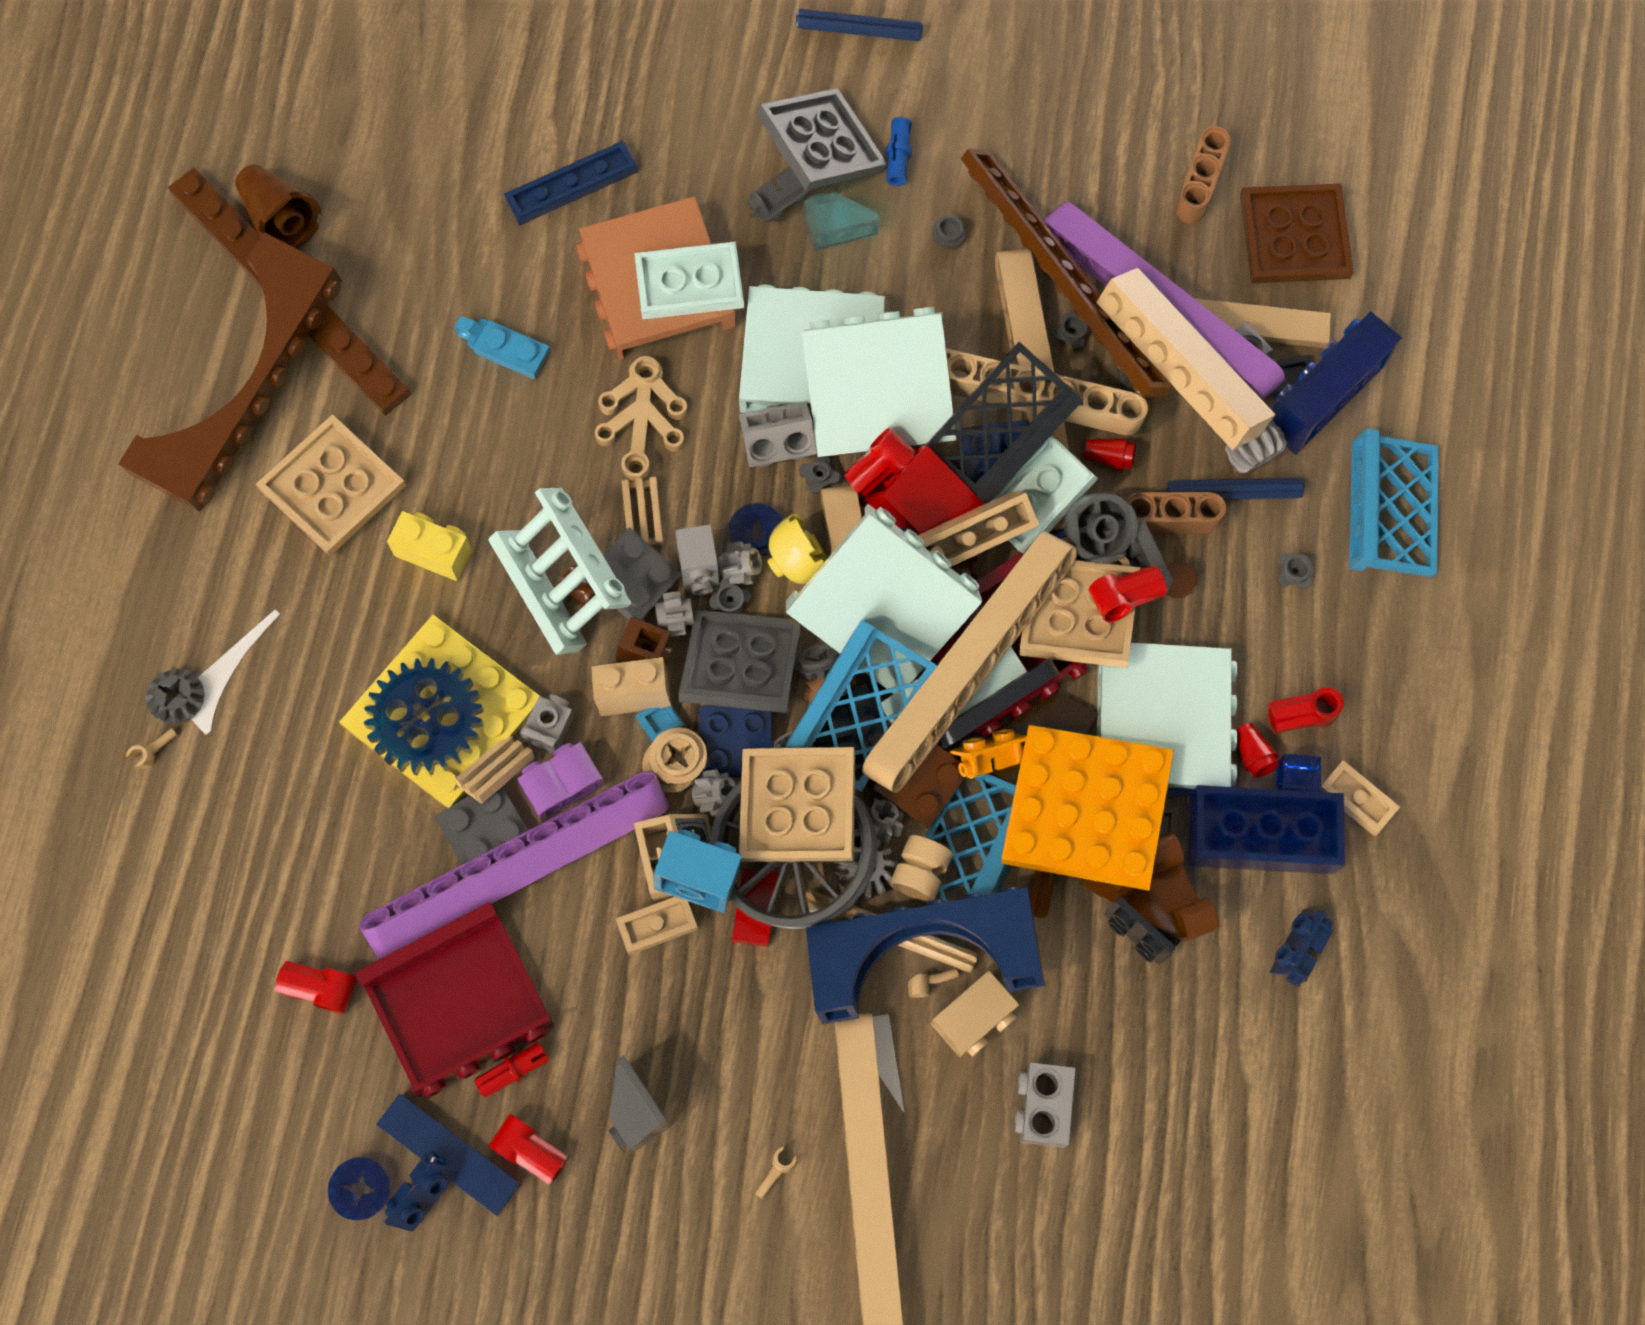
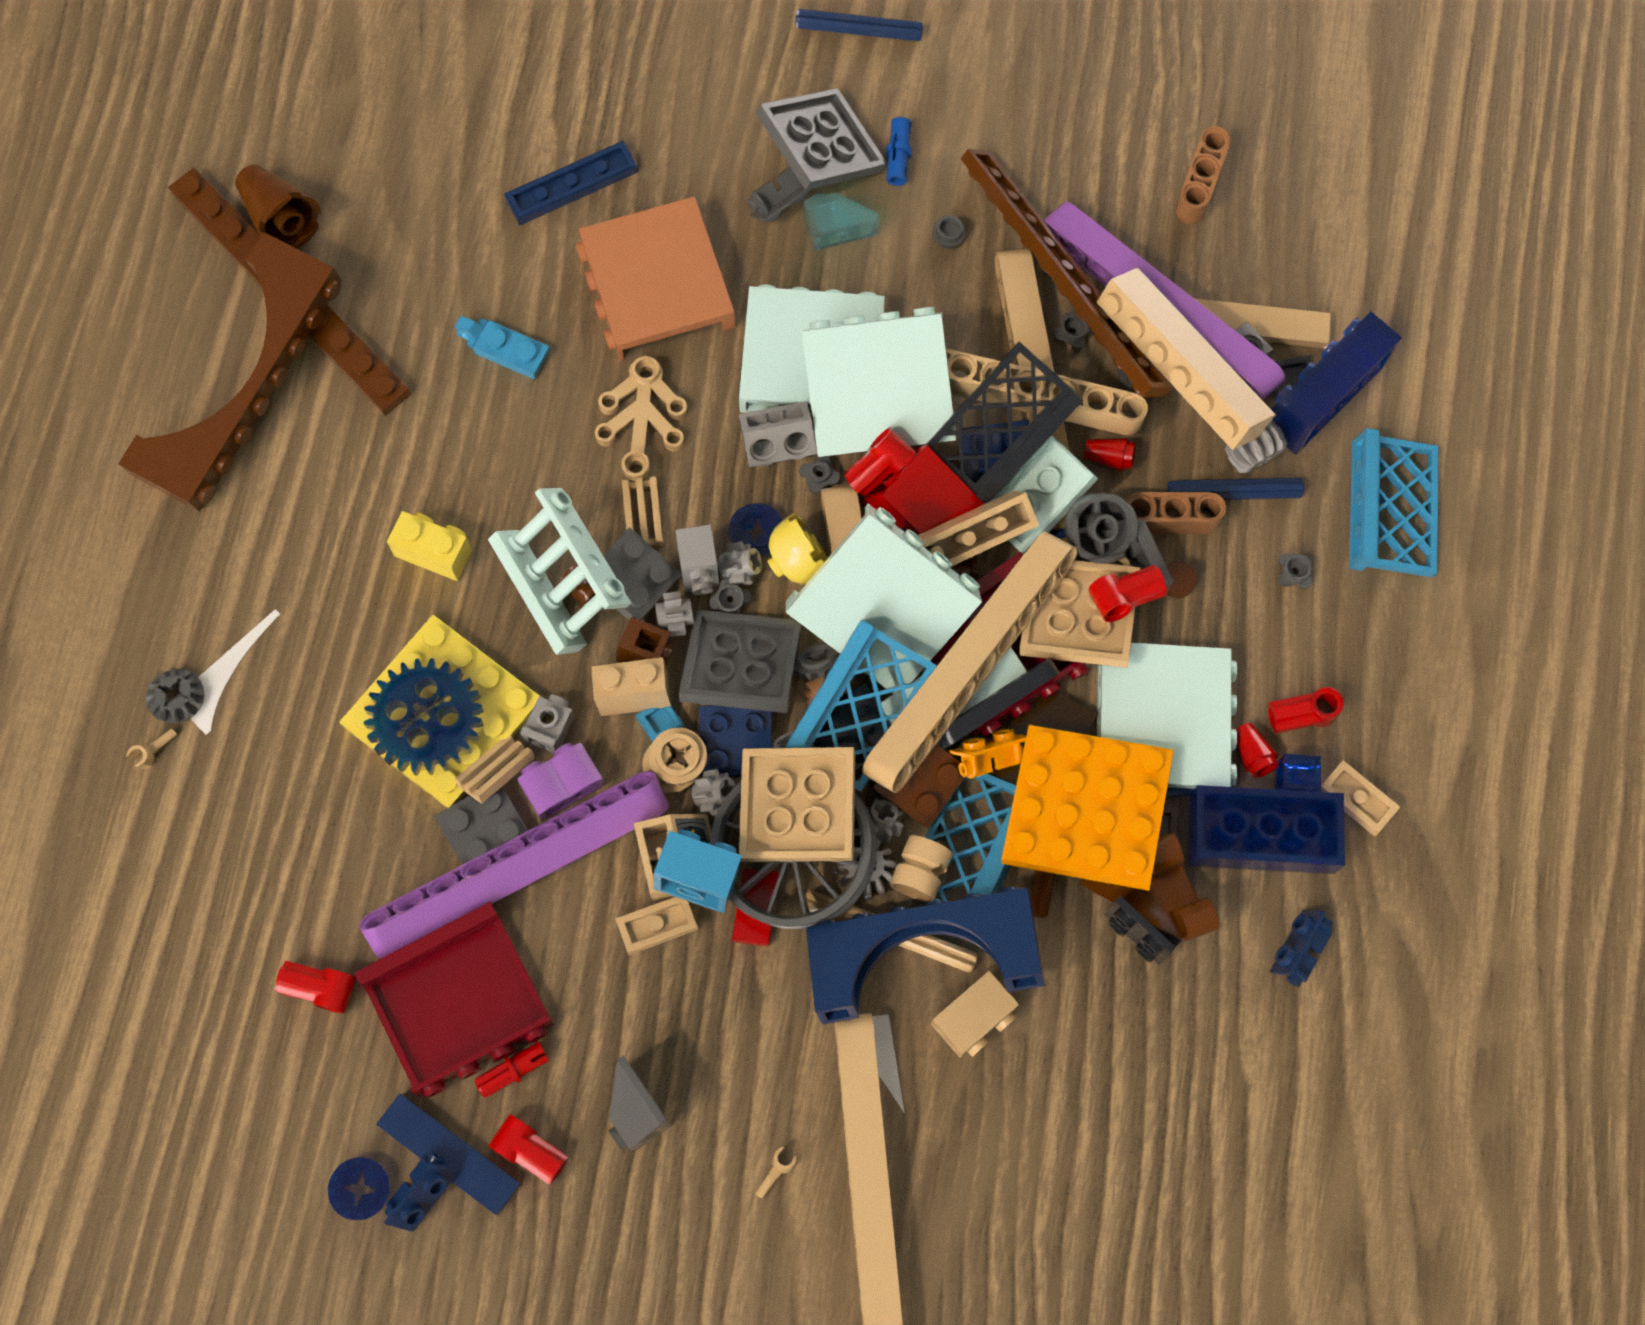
(331, 485): tan plate -> none
(689, 280): light aqua tile -> none
(919, 984): tan hand -> none
(1055, 1106): light grey brick -> none
(1296, 233): reddish brown plate -> none

